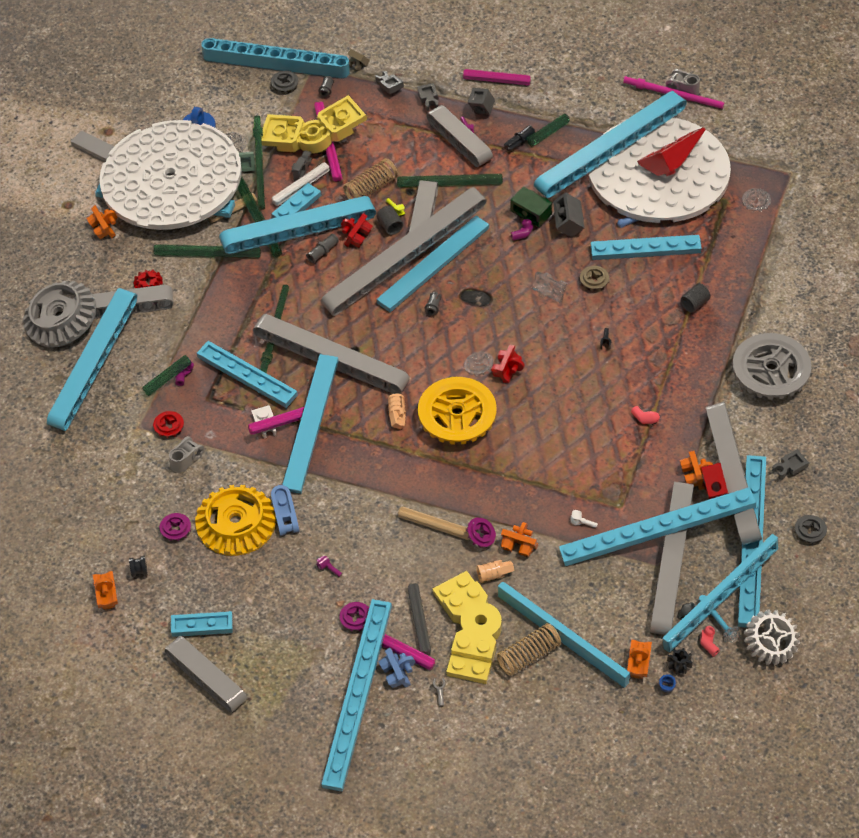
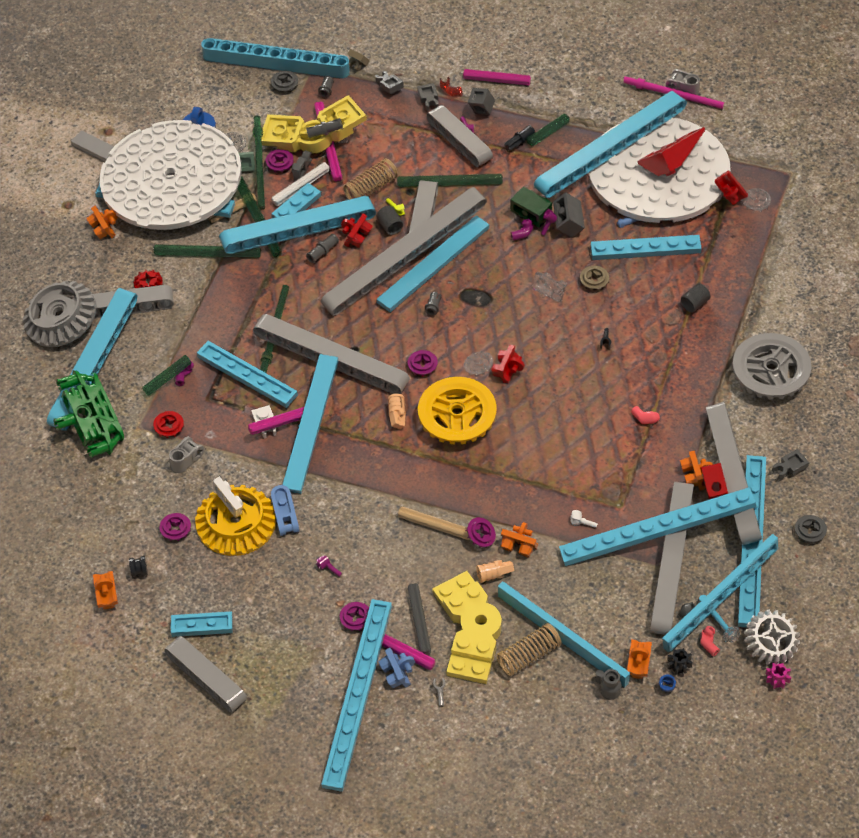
(89, 401): none -> green piece
(224, 492): none -> white plate
(279, 155): none -> magenta gear
(324, 128): none -> dark grey pin
(415, 360): none -> magenta gear
(452, 91): none -> clear red arm
(551, 218): none -> magenta hand
(610, 683): none -> dark grey piece
(730, 187): none -> red hips
(778, 675): none -> dark pink gear

